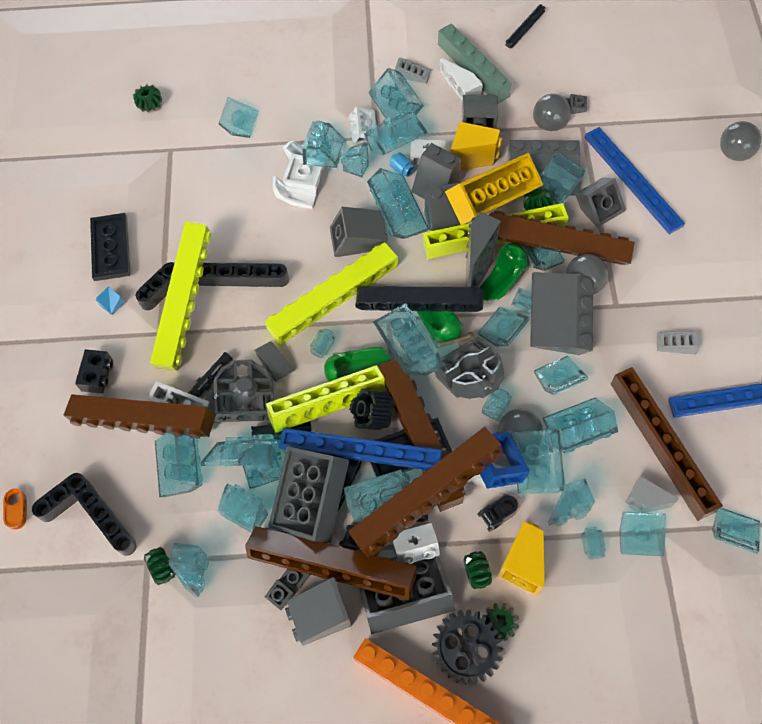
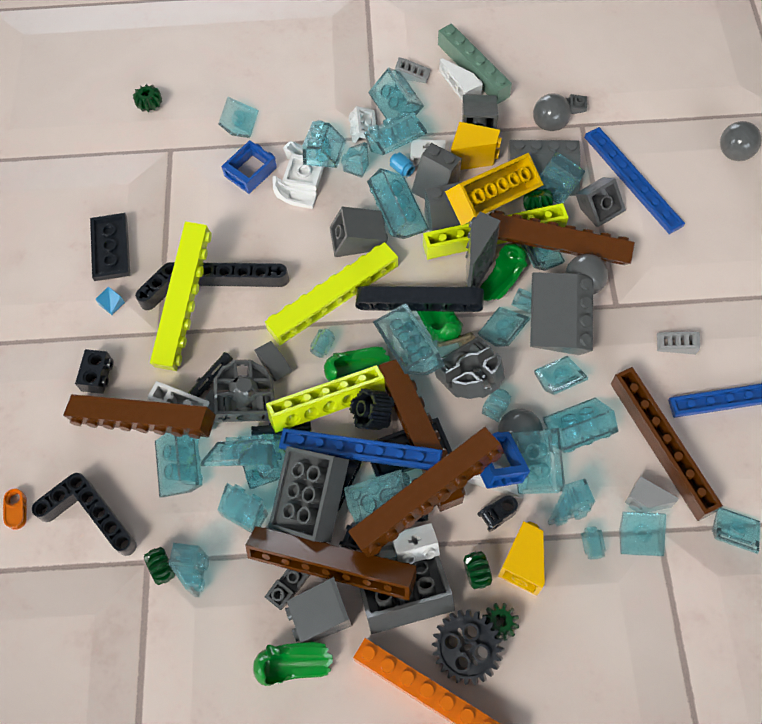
(250, 149): none -> blue window
(291, 662): none -> green hair
(525, 26): black axle -> none

